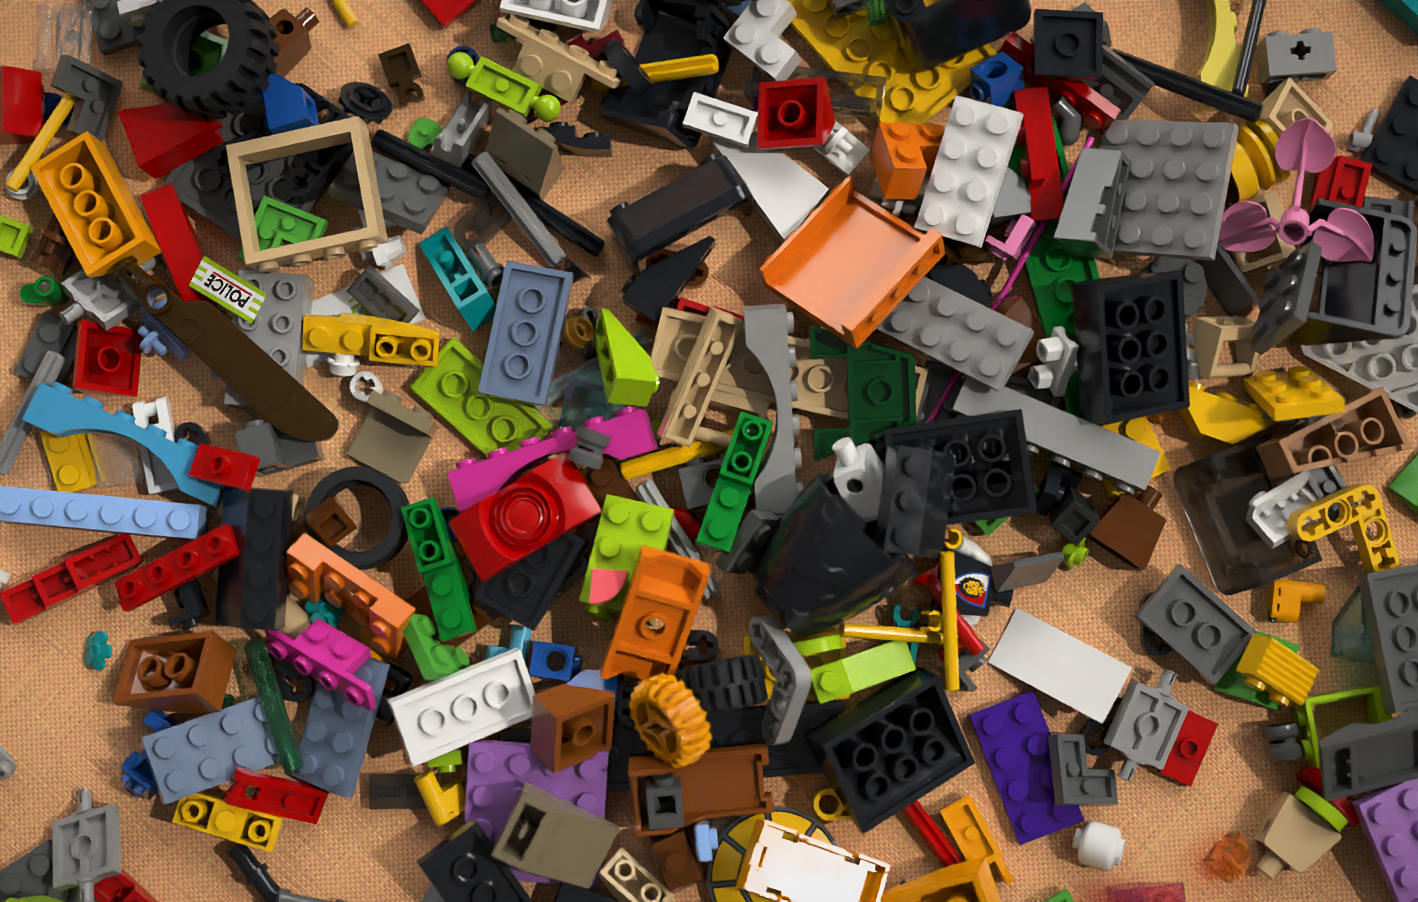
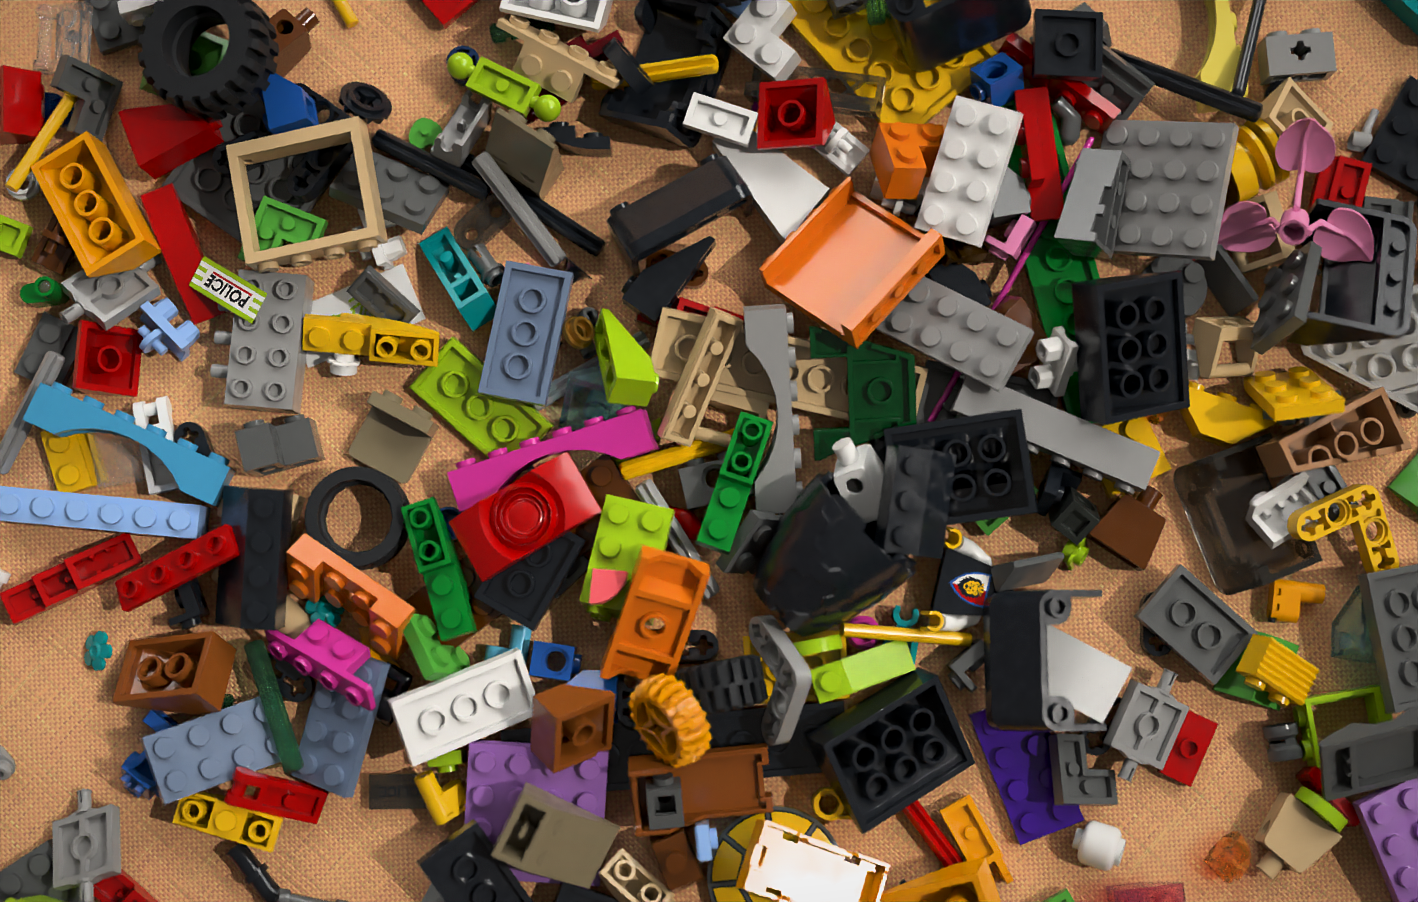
(224, 467): red plate -> none
(233, 357): dark brown piece -> none
(330, 521): reddish brown slope -> none
(354, 384): white bush -> none
(401, 69): dark brown plate -> none
(591, 439): dark grey wheel -> none
(858, 643): none -> dark pink plate
(949, 620): yellow bar -> none
(967, 637): red piece -> none
(1018, 661): none -> black windscreen

